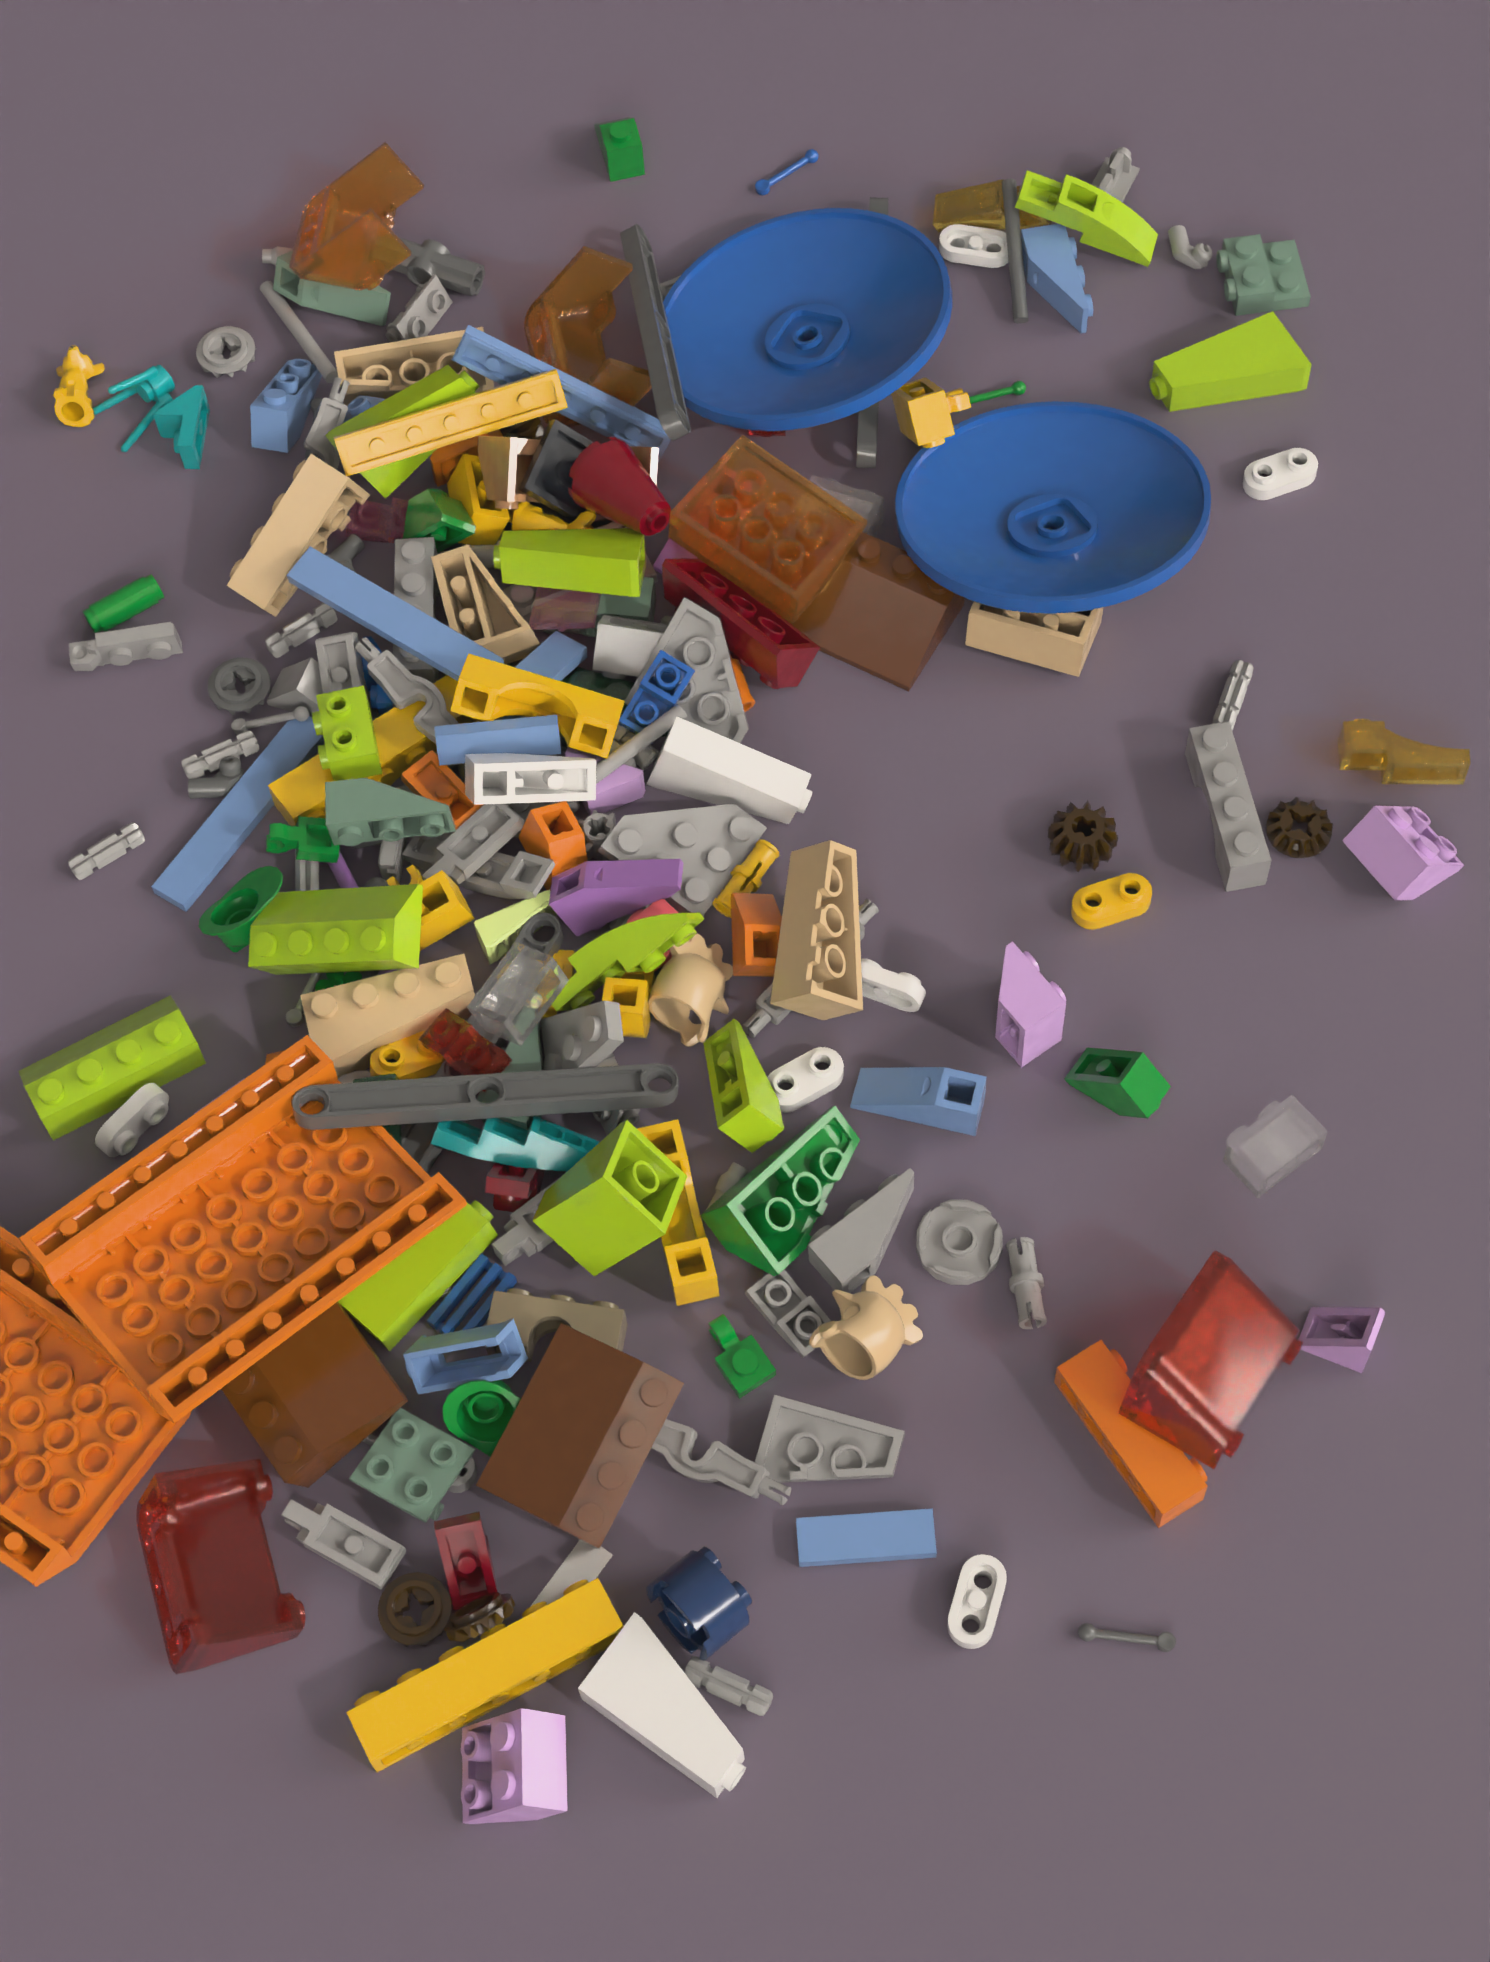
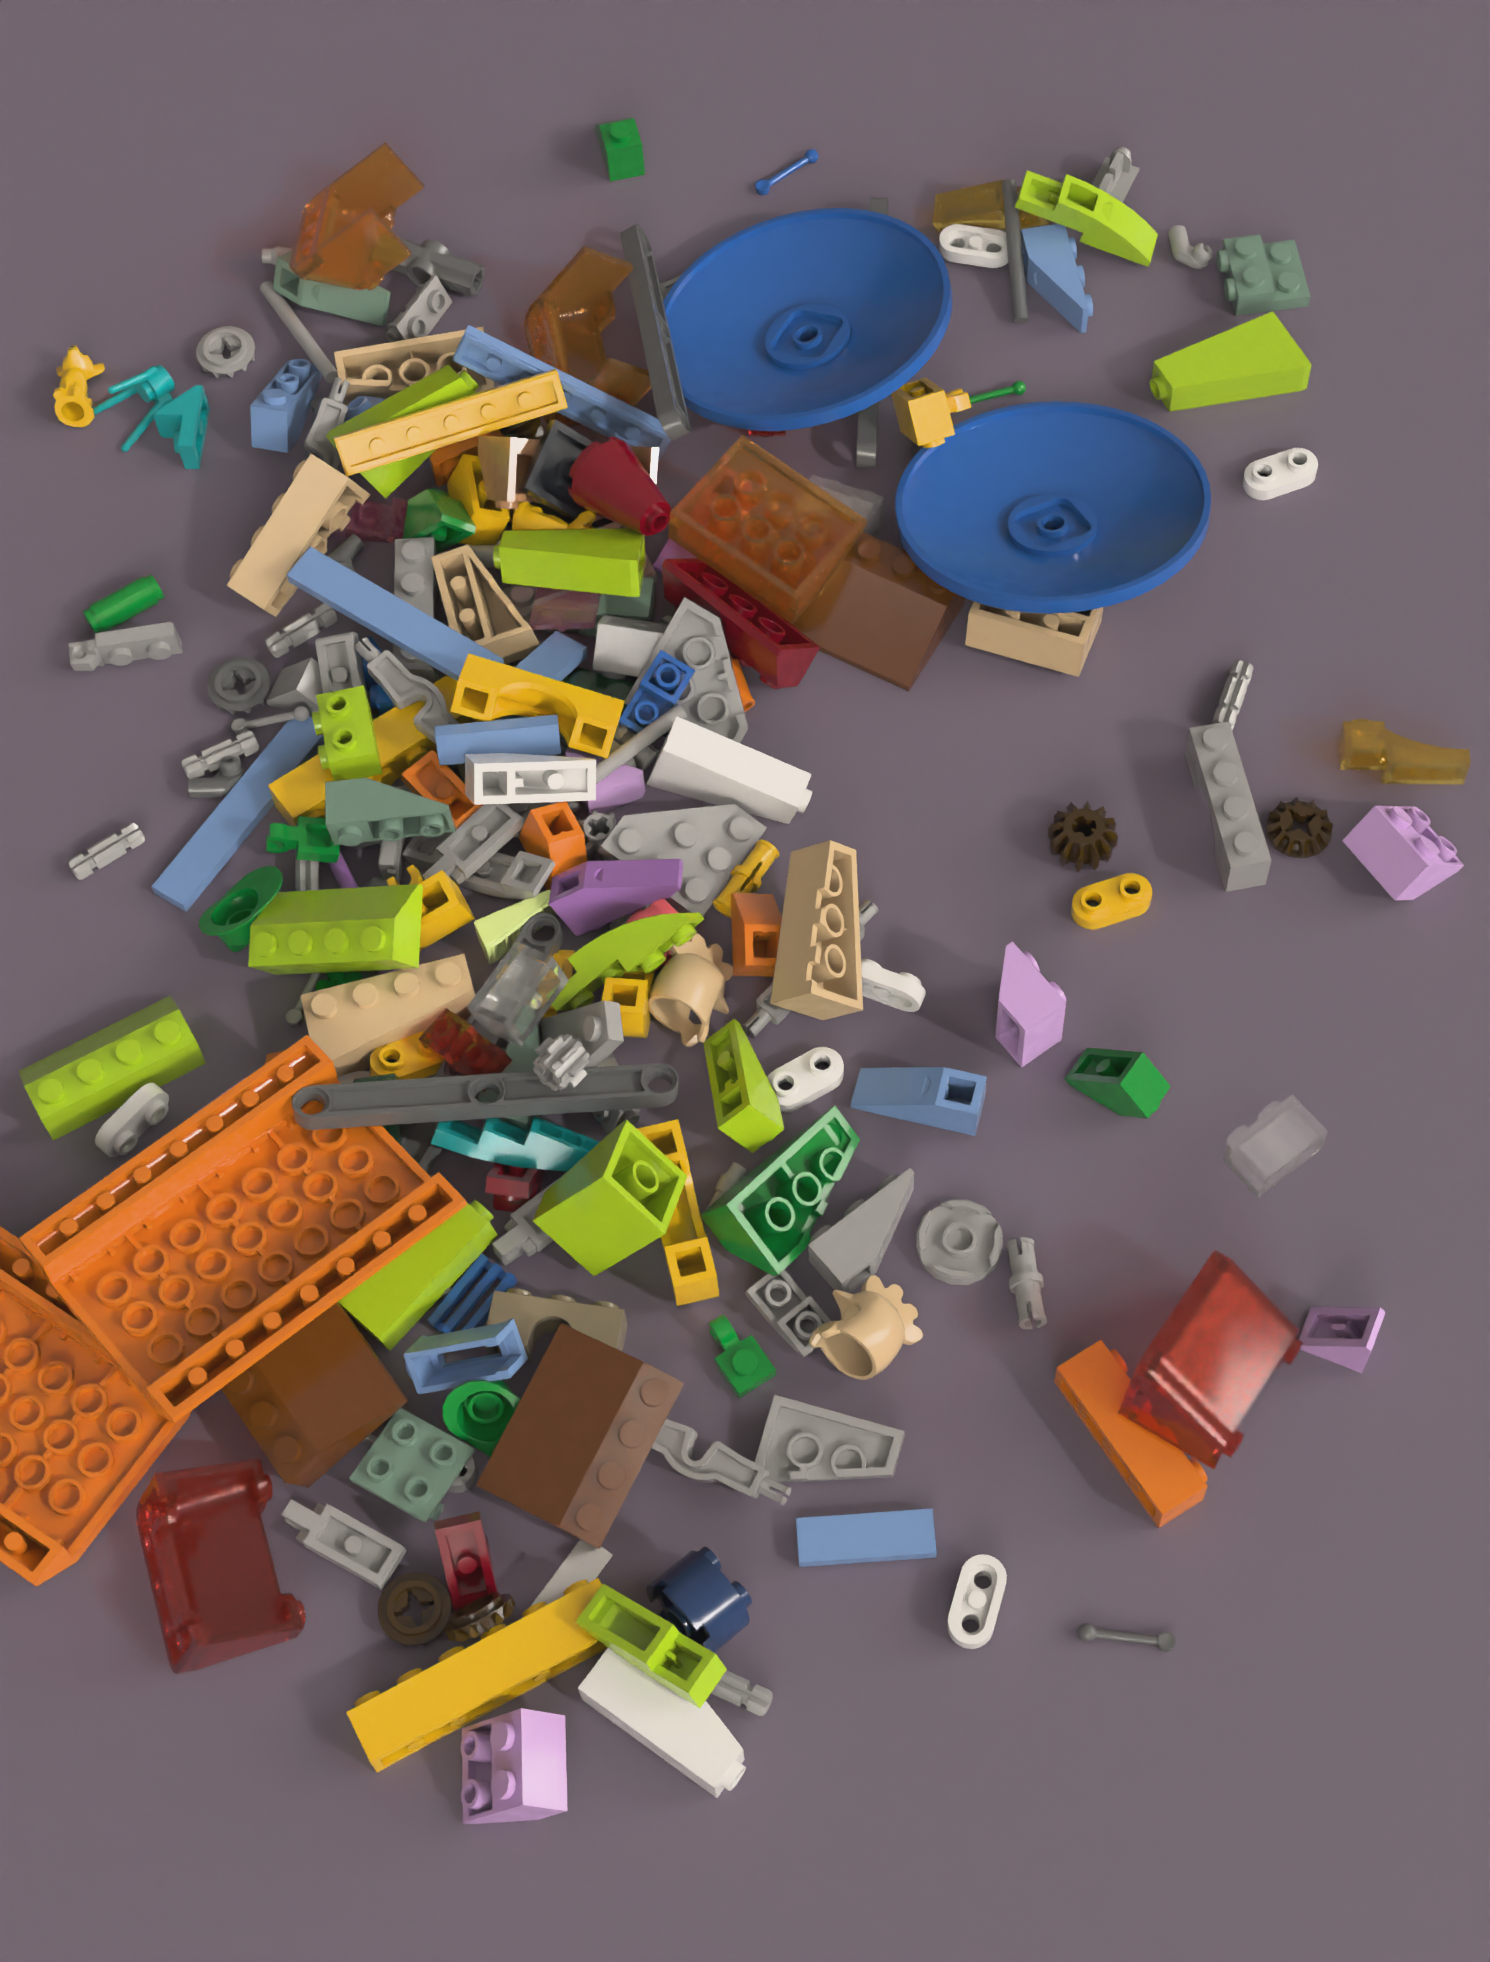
(561, 1062): none -> light grey gear
(652, 1645): none -> lime slope

